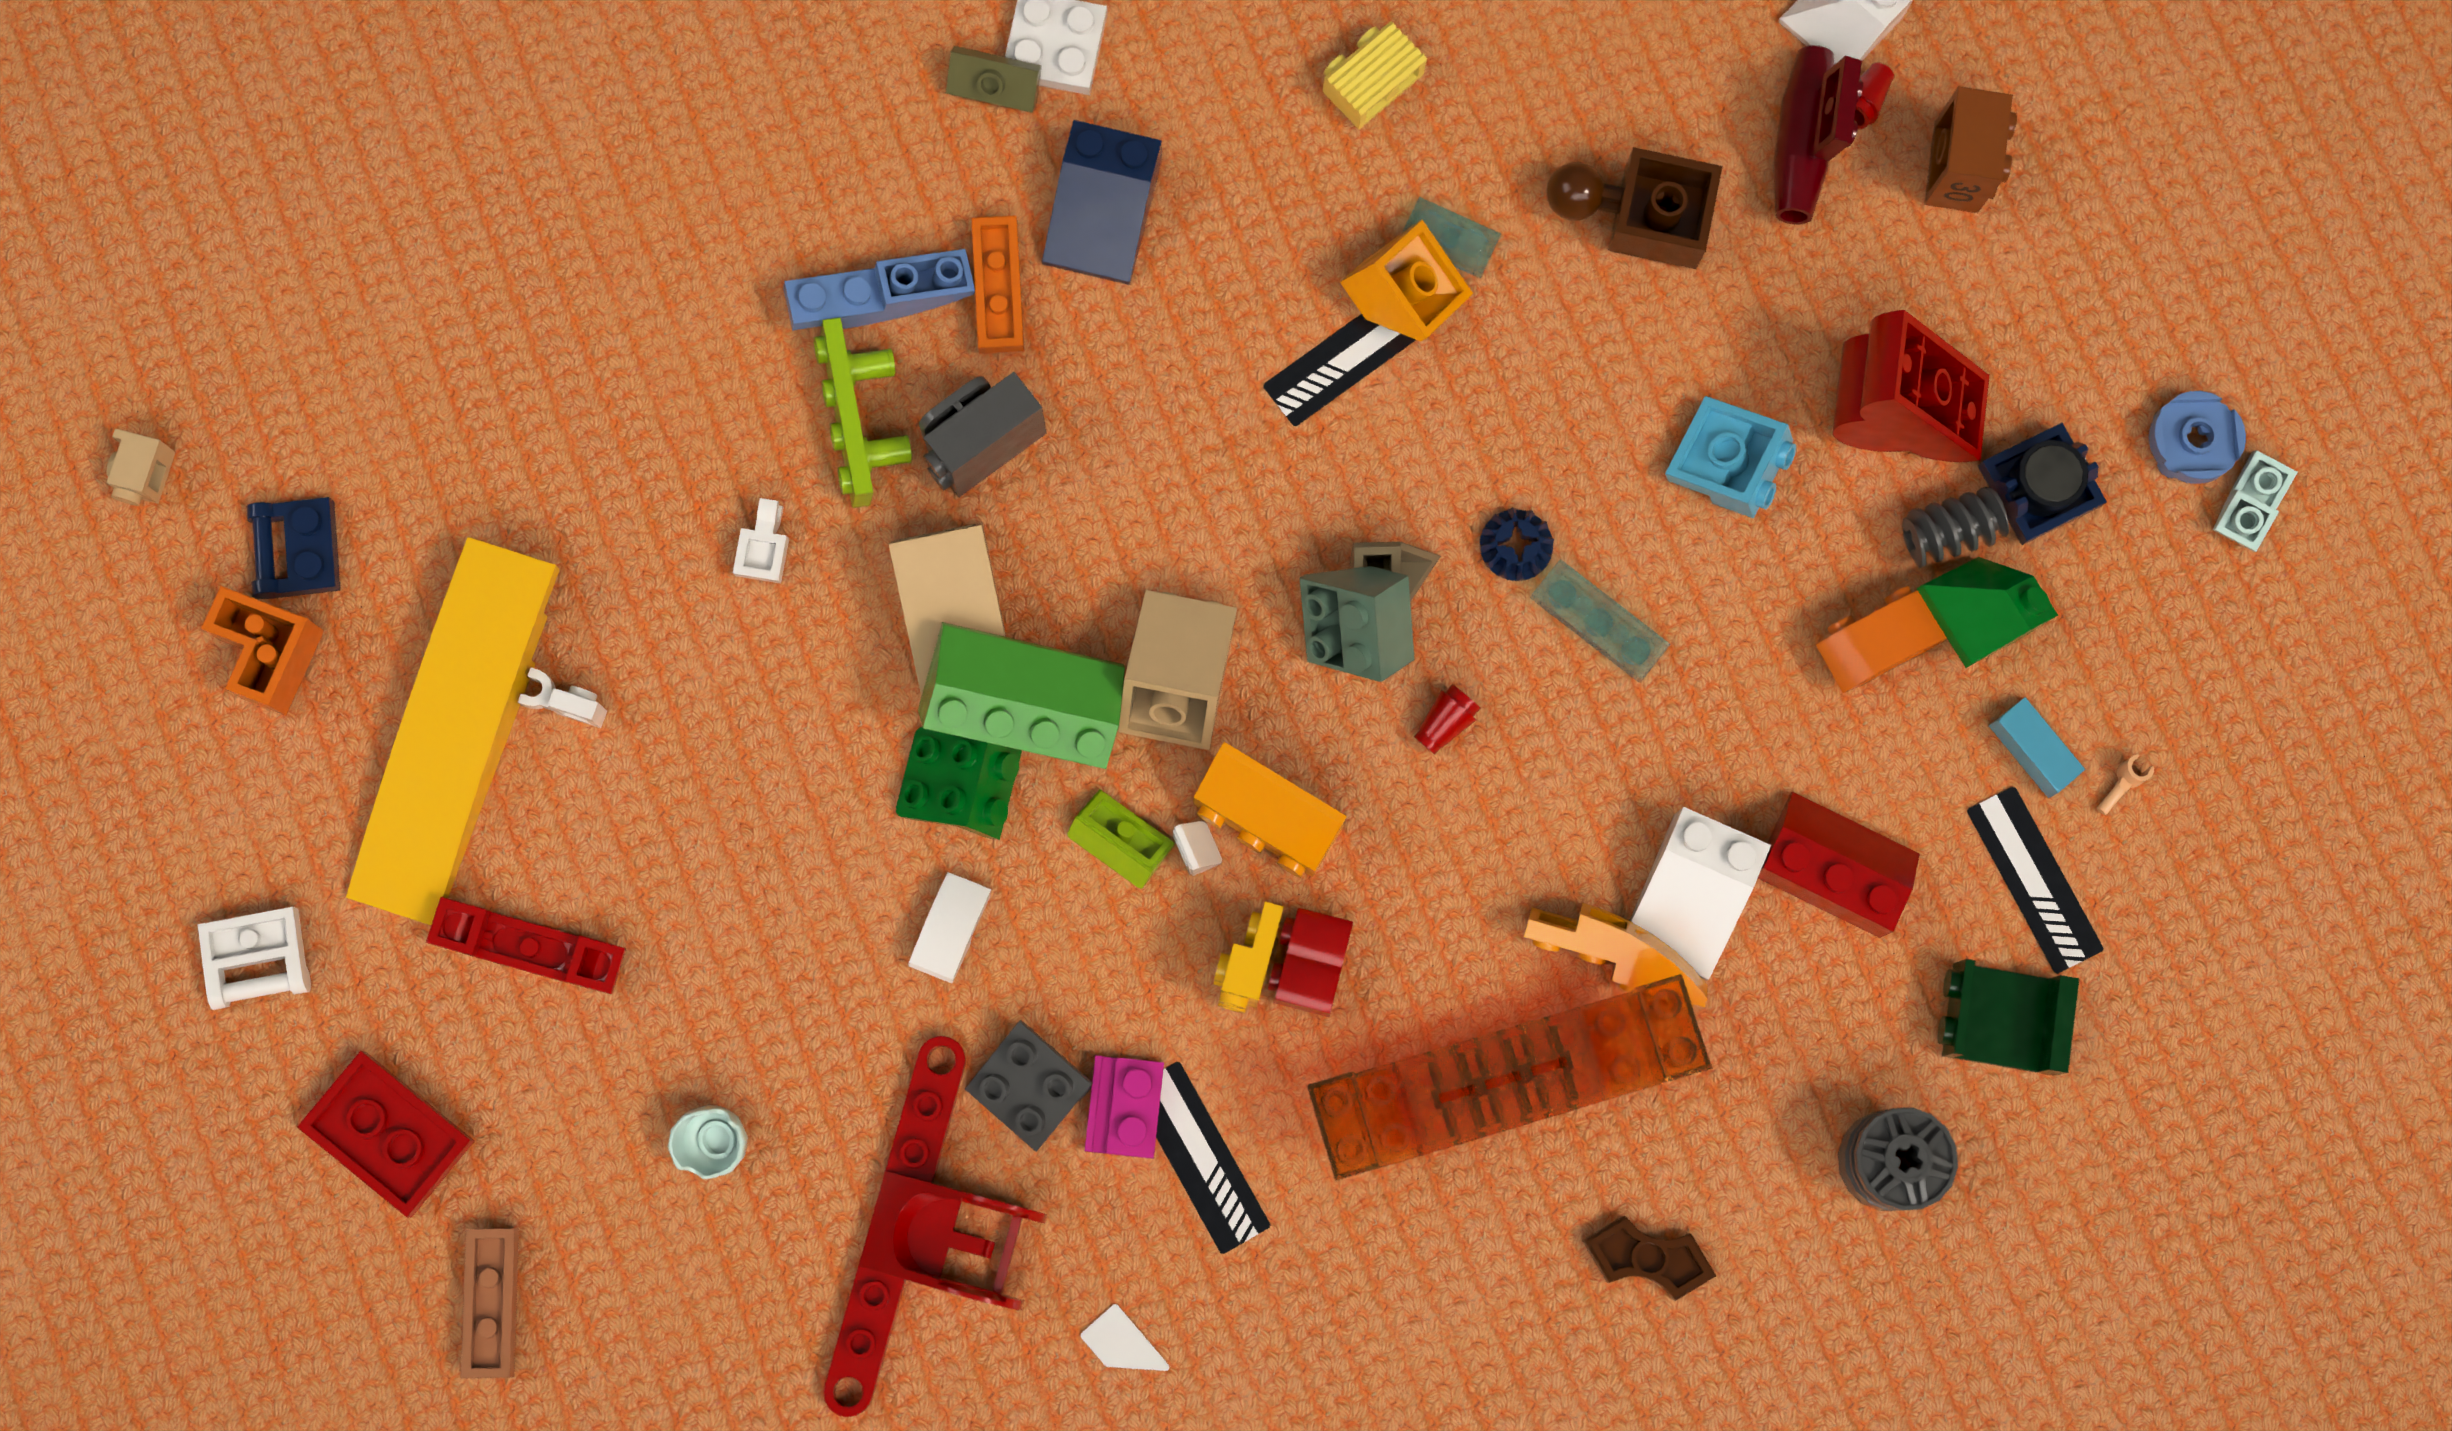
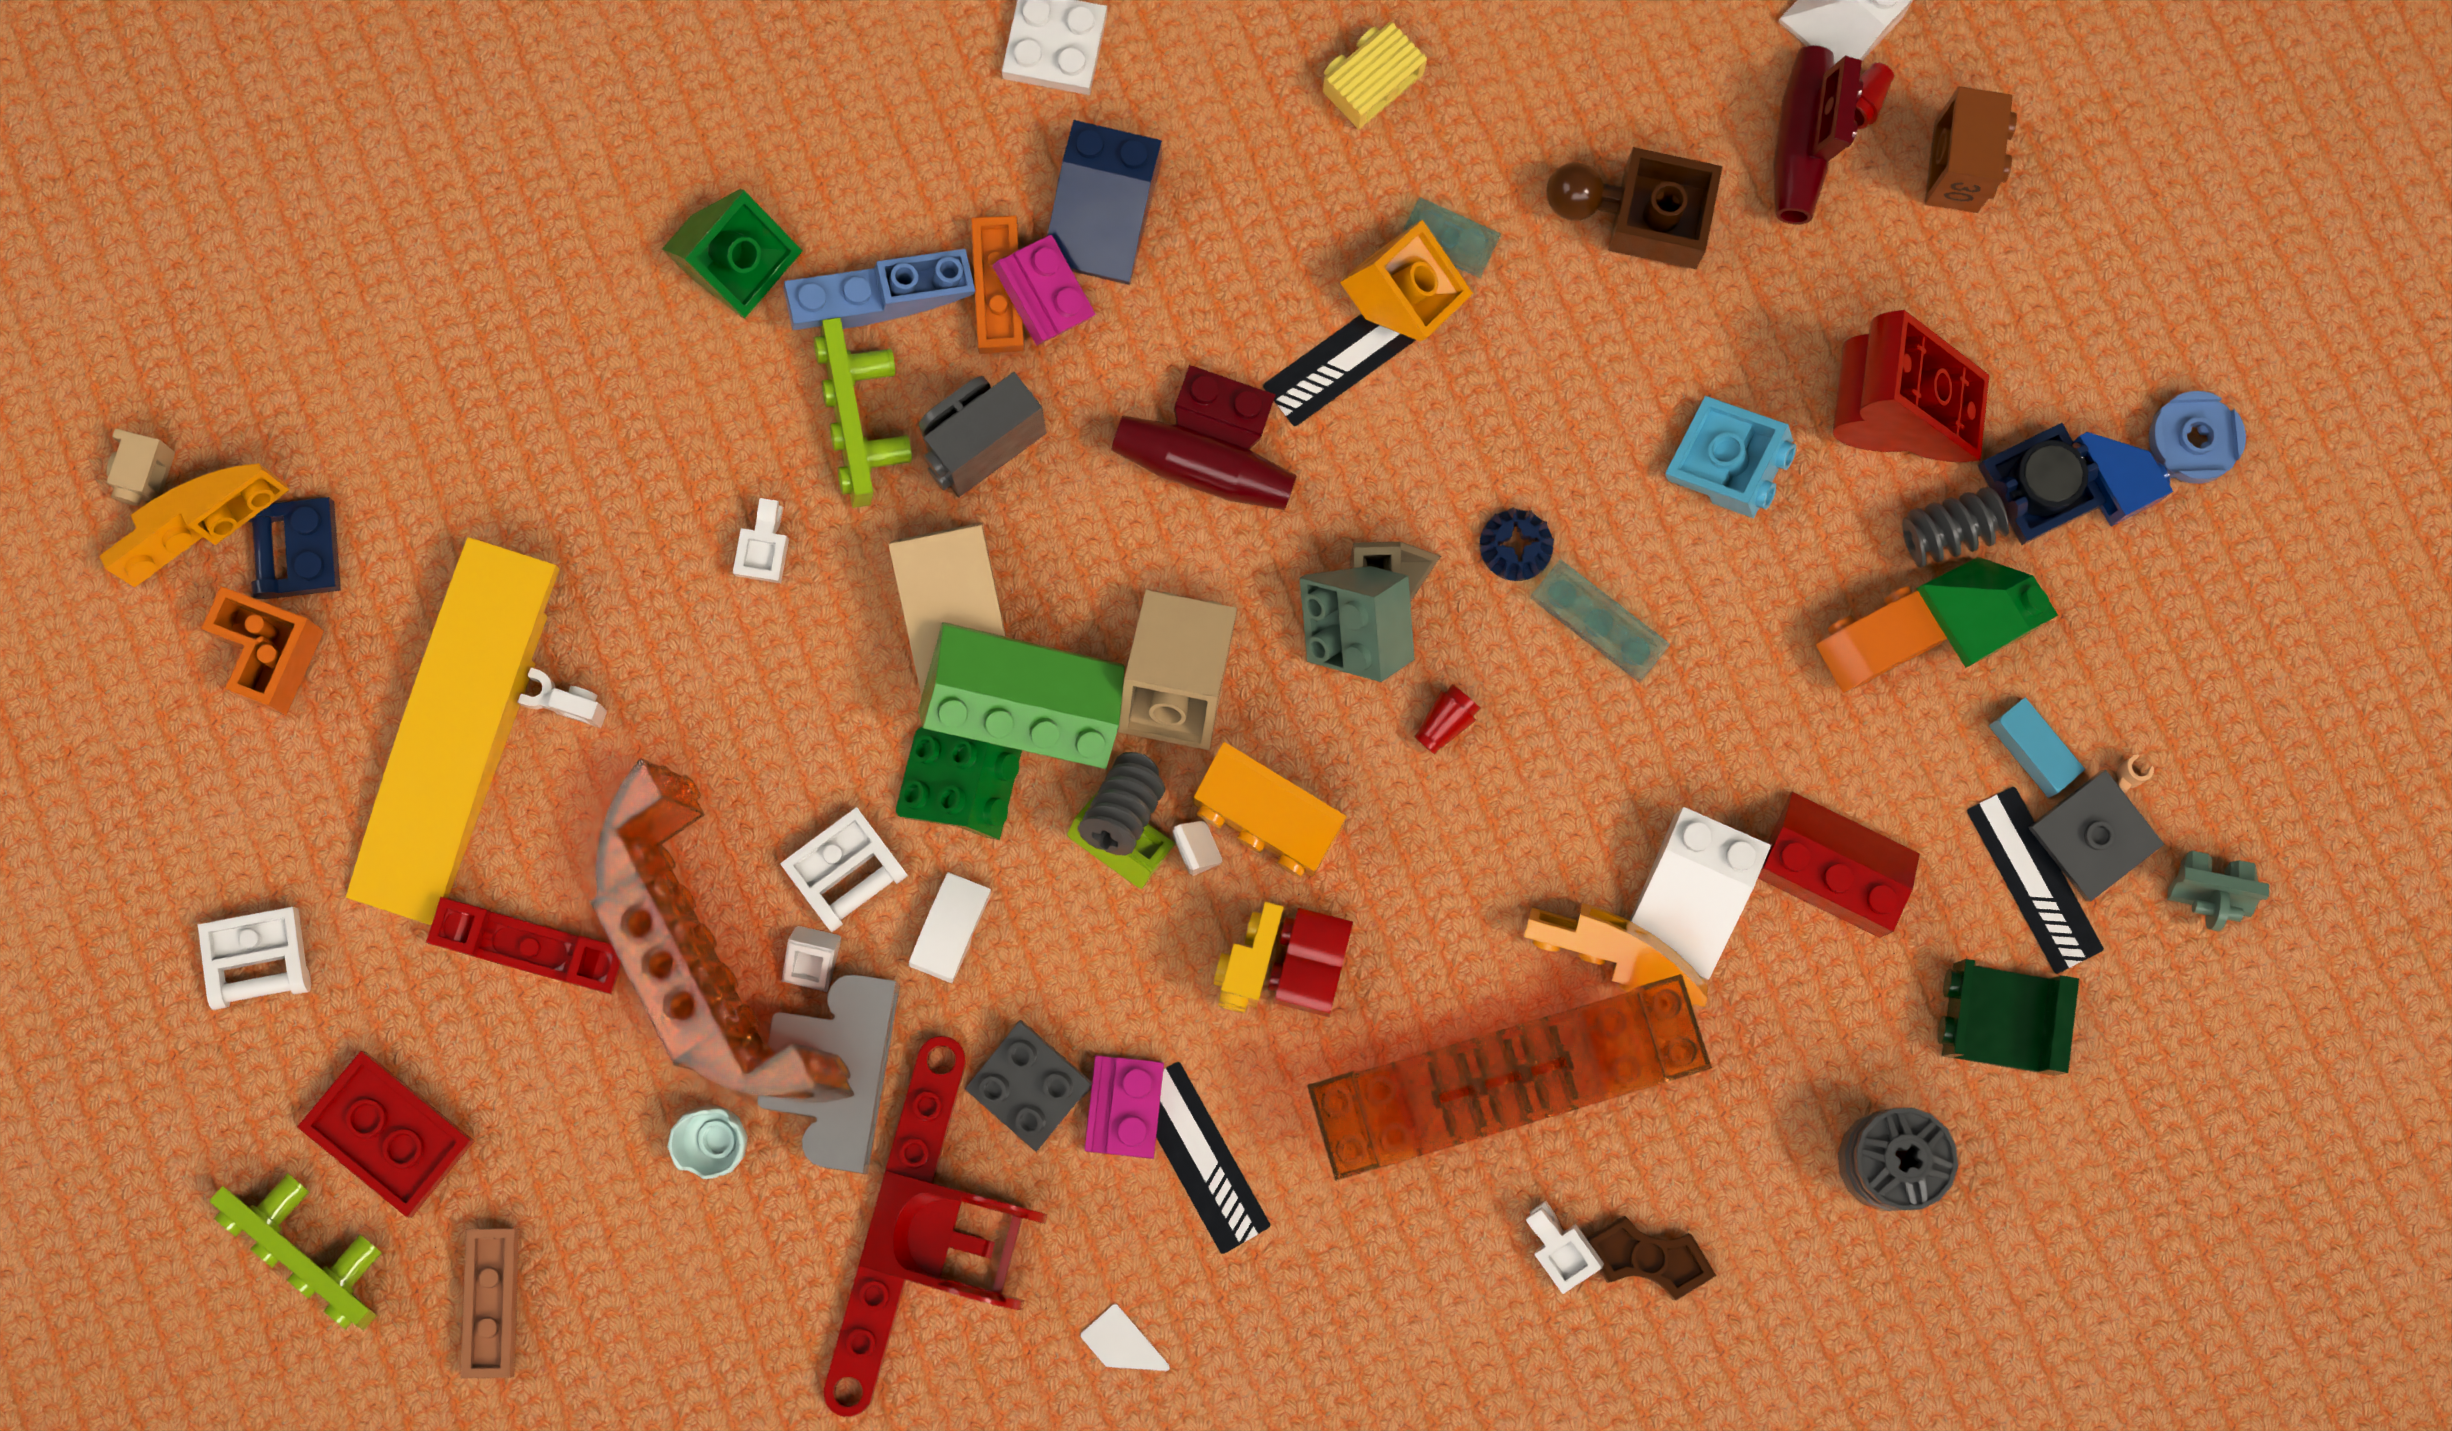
(199, 508): none -> light orange slope
(307, 1277): none -> lime plate
(674, 956): none -> clear orange slope
(733, 251): none -> green slope
(811, 958): none -> white slope
(835, 856): none -> white plate
(862, 1039): none -> light grey brick
(993, 79): olive plate -> none
(1043, 290): none -> dark pink plate
(1123, 804): none -> dark grey piece
(1210, 442): none -> dark red plate
(1566, 1253): none -> white plate
(2096, 835): none -> dark grey plate
(2126, 477): none -> blue slope
(2215, 894): none -> sand green hips
(2254, 500): light aqua slope -> none

